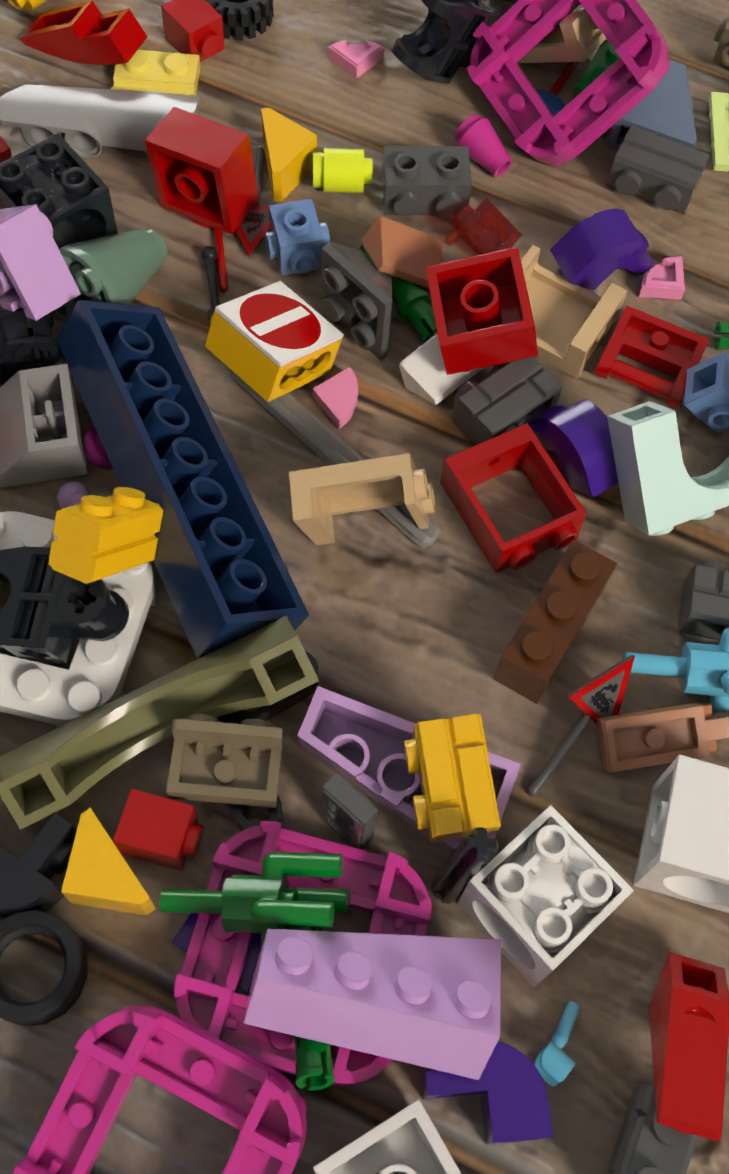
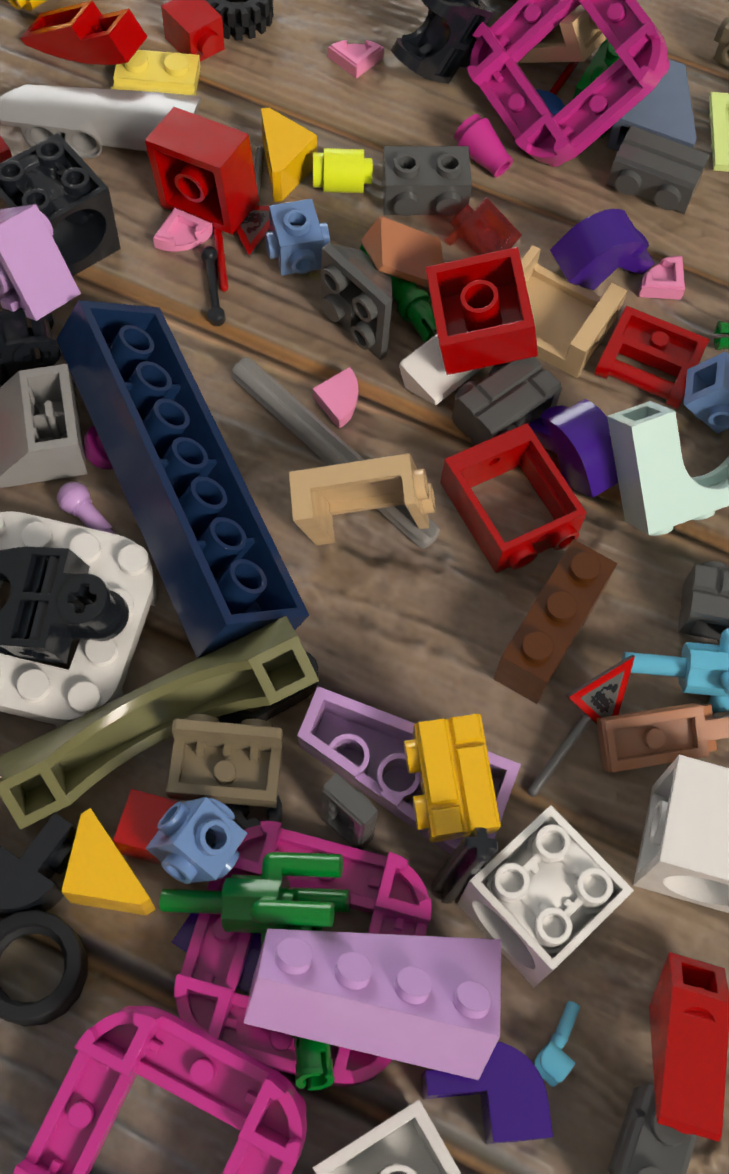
(105, 535): yellow brick -> none
(113, 267): sand green cone -> none
(182, 232): none -> bright pink tile
(197, 840): none -> medium blue brick
(273, 340): piece -> none

